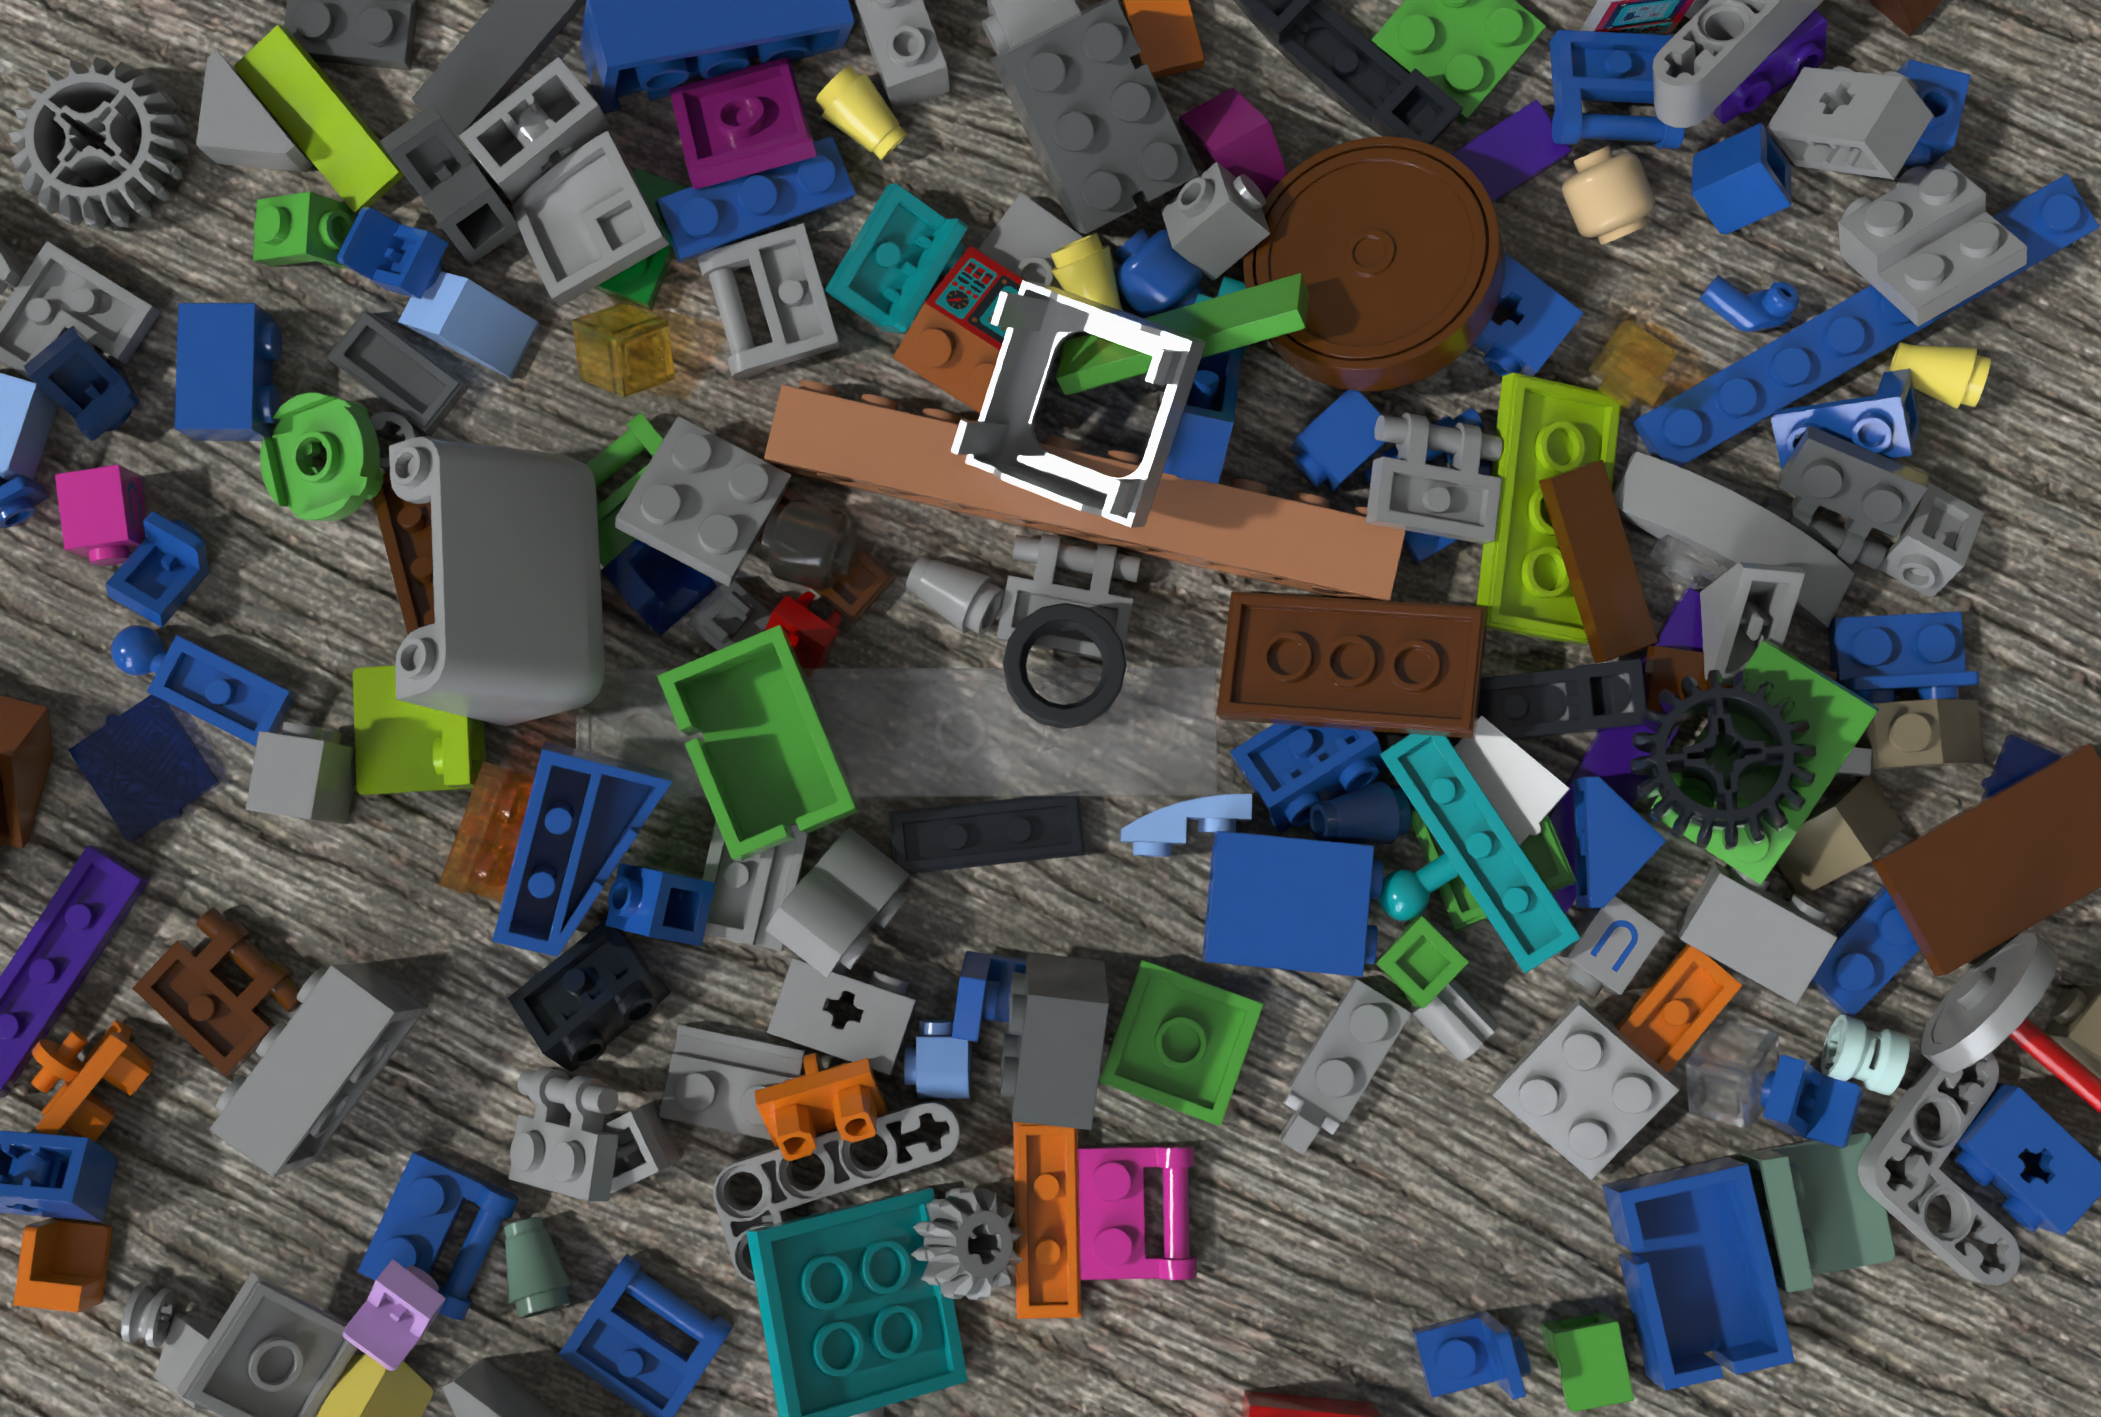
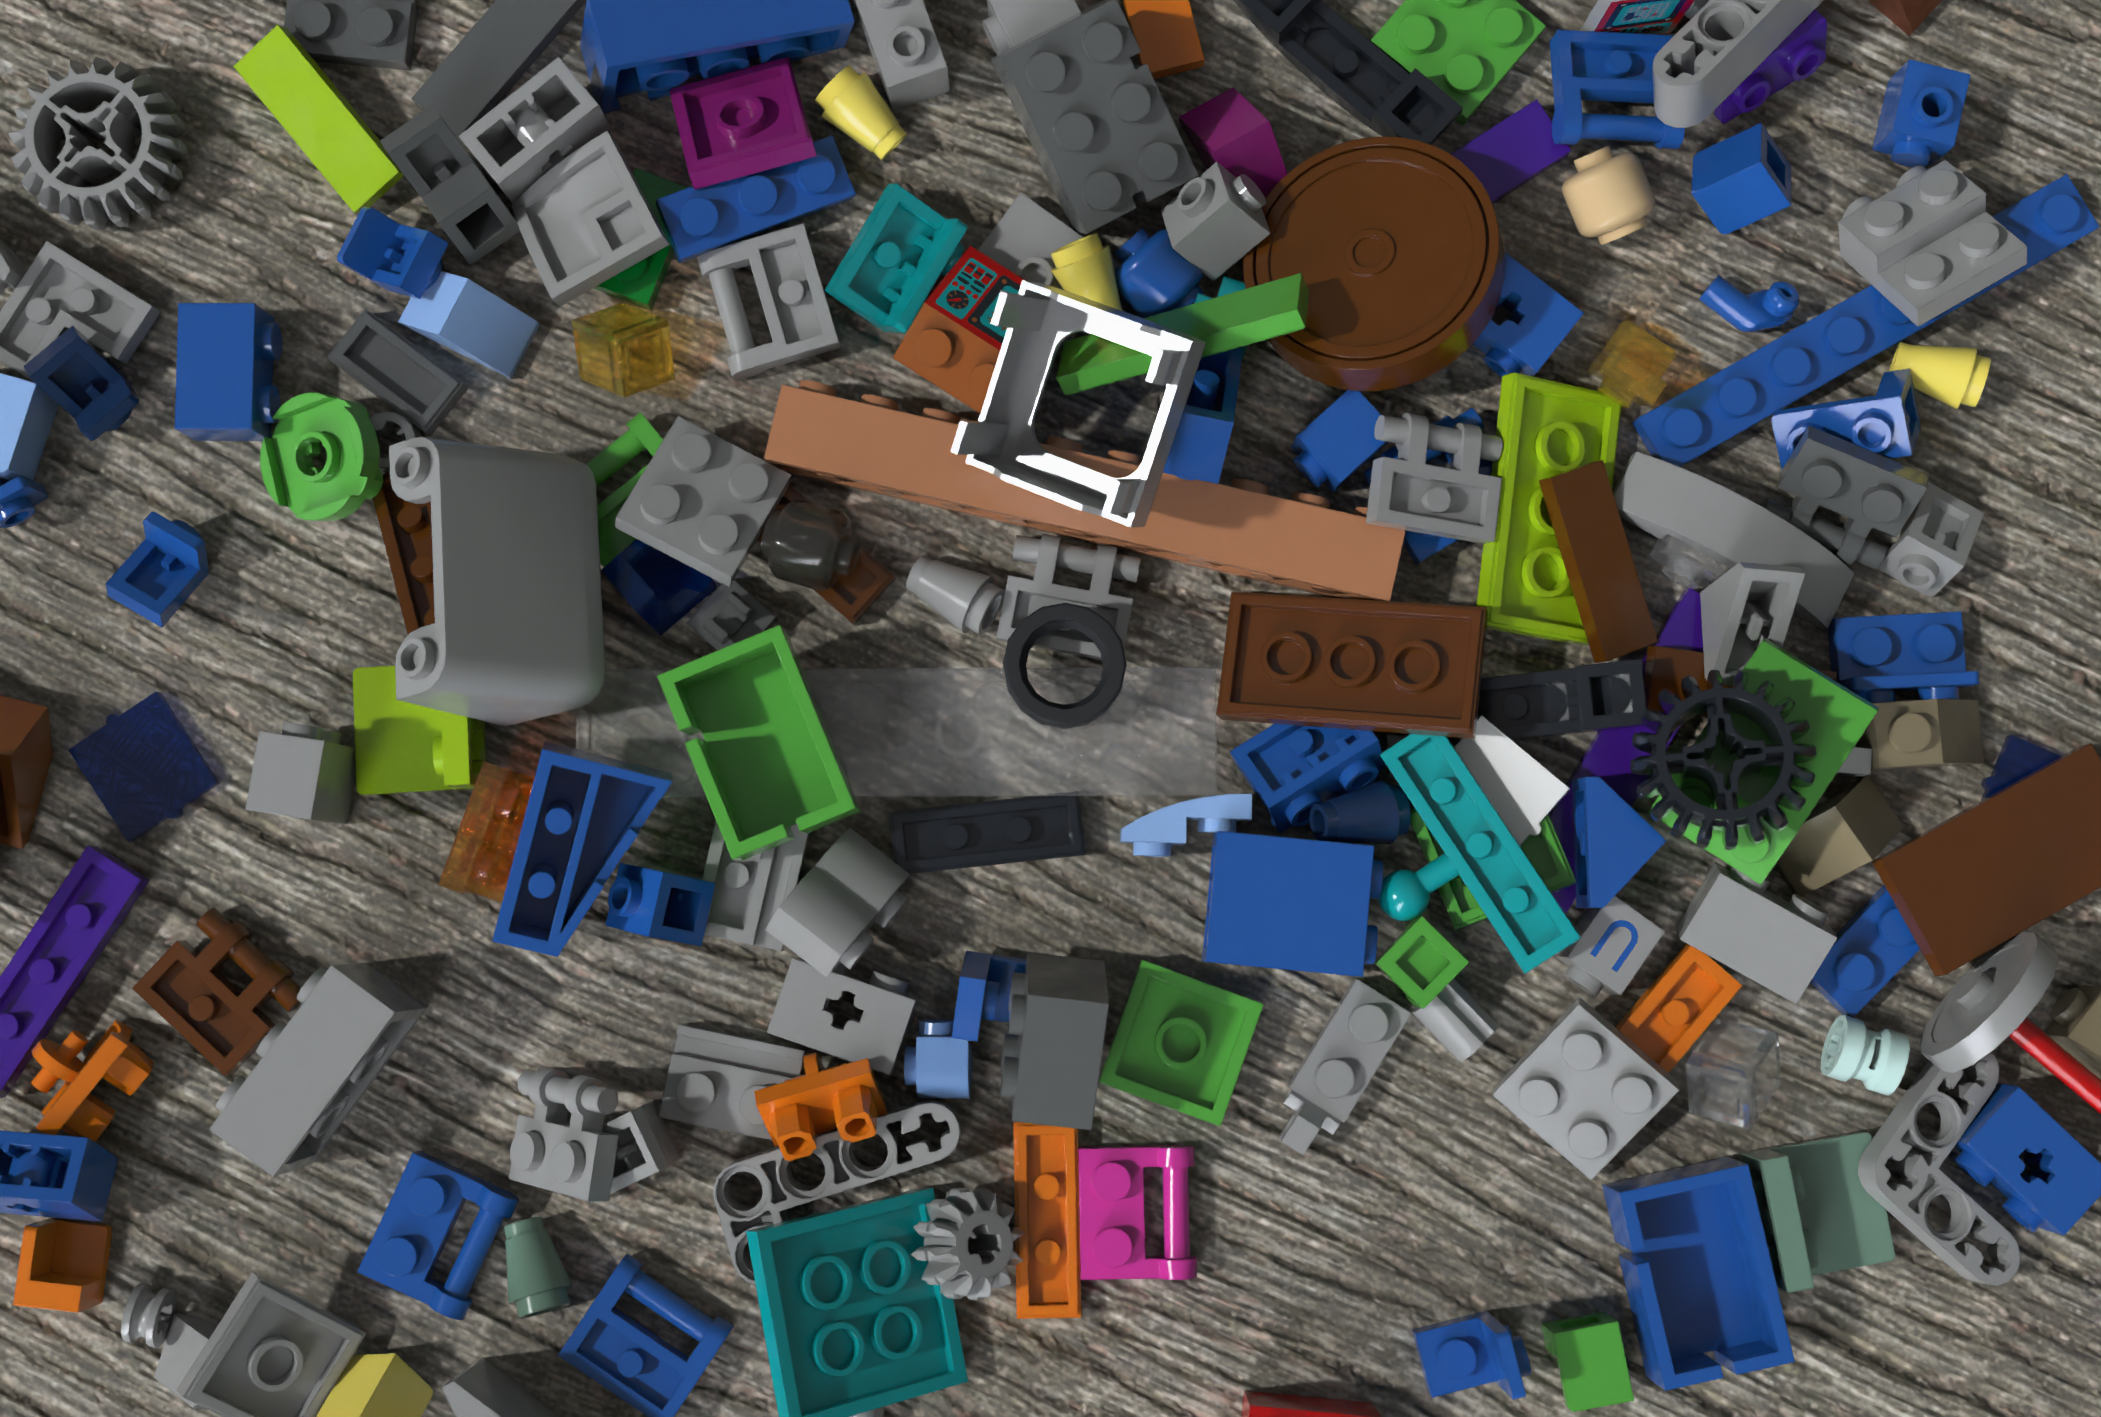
(101, 513): dark pink brick -> none
(203, 683): blue plate -> none
(238, 126): light grey slope -> none
(300, 229): bright green bracket -> none
(395, 1314): lavender bracket -> none
(588, 997): black bracket -> none
(808, 633): red tile -> none
(1809, 1103): blue bracket -> none
(1850, 121): light grey brick -> none

